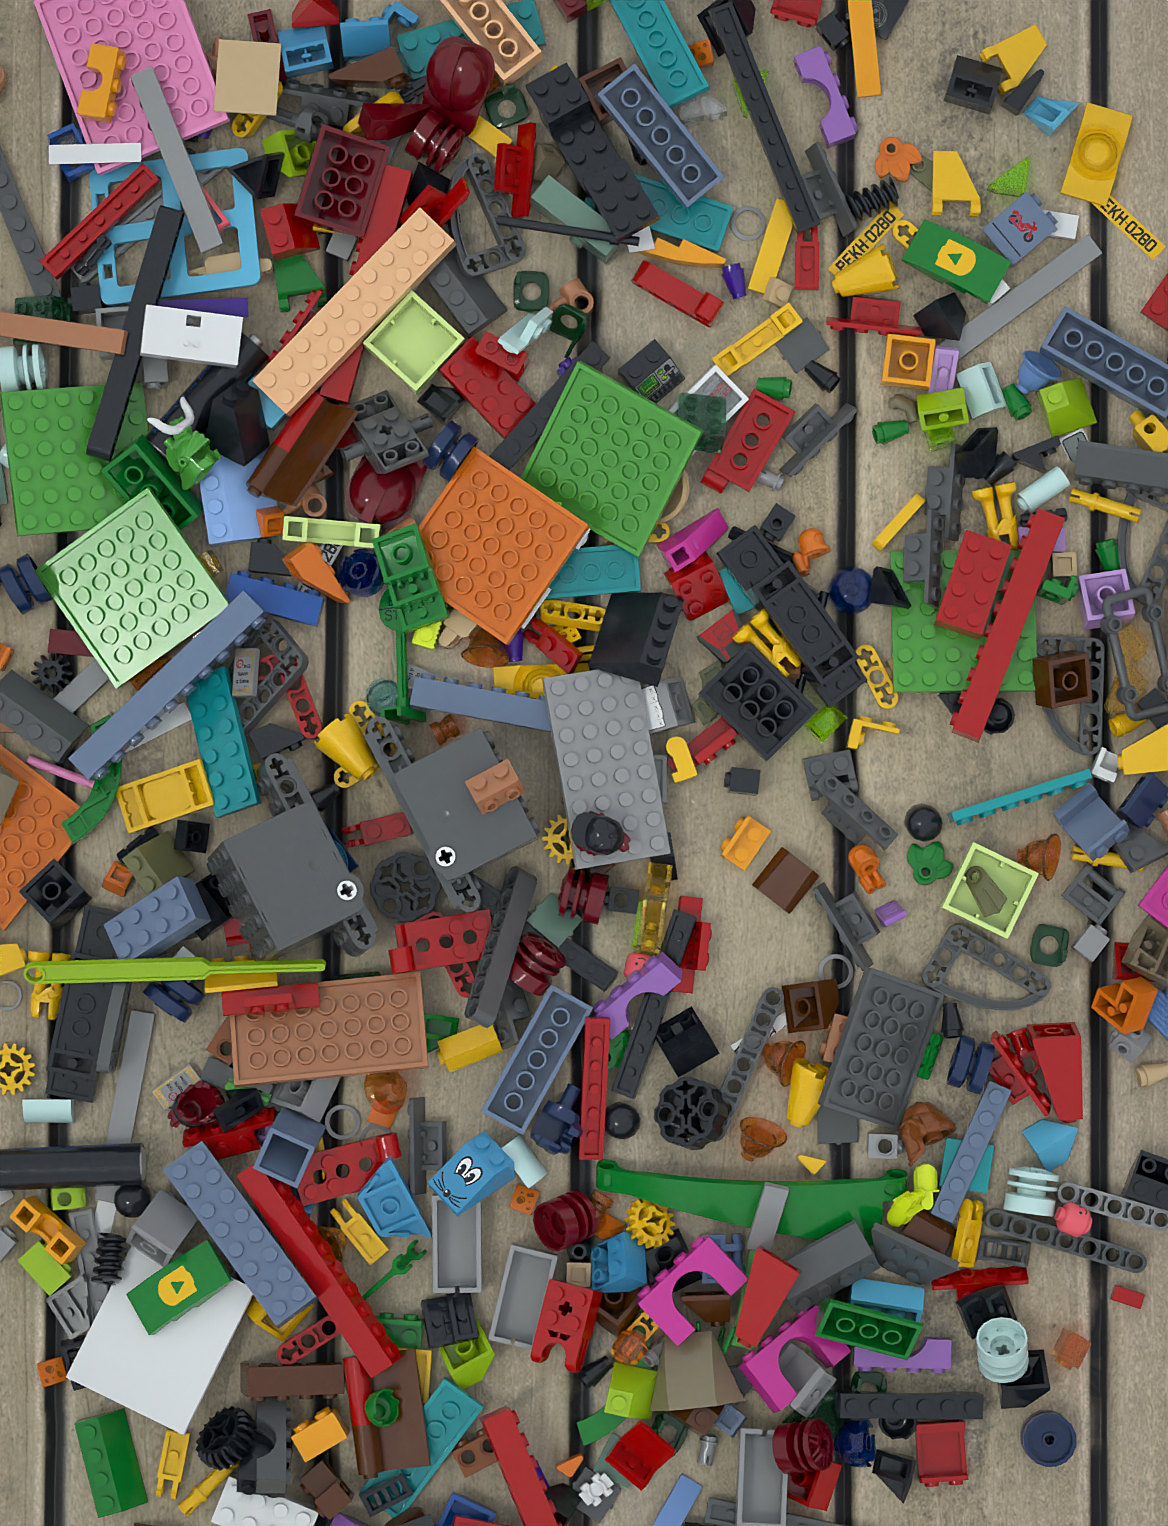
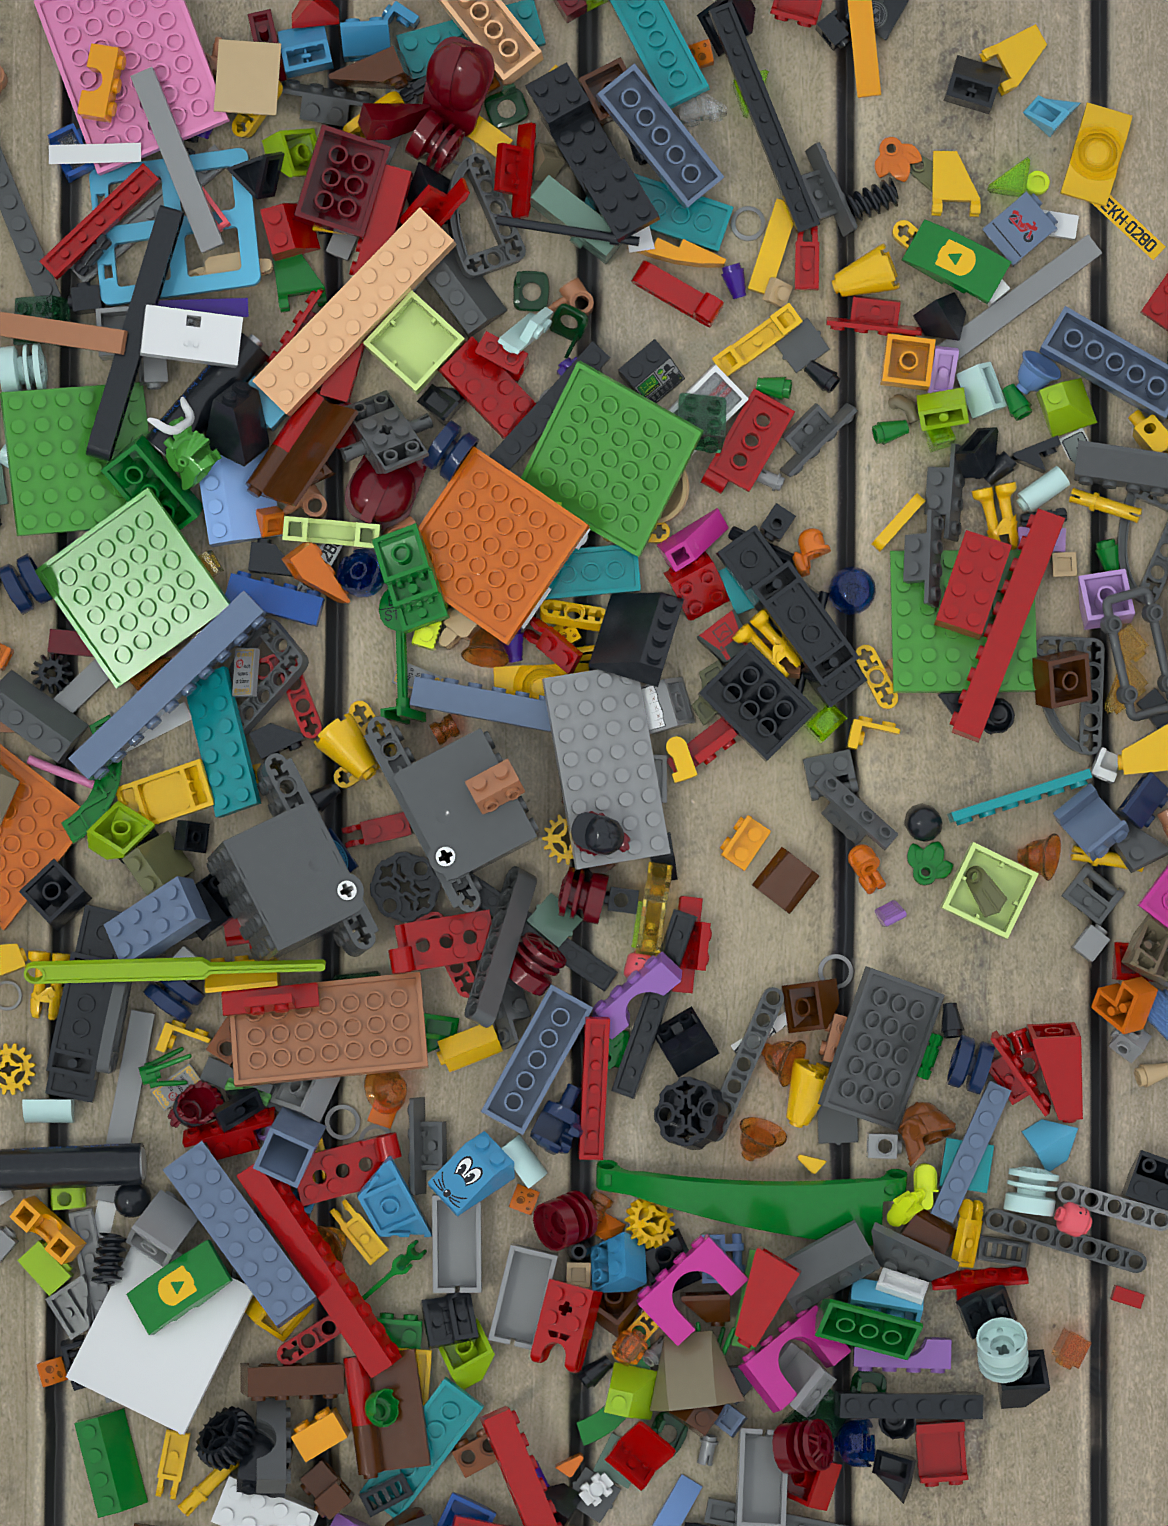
(117, 832): none -> lime slope
(117, 879): orange slope -> none
(151, 1071): none -> green plant
(168, 1040): none -> yellow bracket
(304, 124): dark grey piece -> none
(381, 694): clear light blue hair -> none
(621, 1120): black hair -> none
(742, 781): black brick -> none
(767, 1216): light grey tile -> none
(815, 69): medium lavender arch -> none
(851, 921): dark grey bracket -> none
(868, 238): yellow sticker -> none
(887, 589): black slope -> none
(902, 1285): none -> white tile
(986, 959): dark grey beam -> none
(1017, 99): black slope -> none
(1033, 1436): dark blue wheel -> none
(1037, 183): none -> neon yellow tile
(1055, 591): green bracket -> none
(1062, 937): dark green piece -> none
(1121, 725): yellow cone -> none

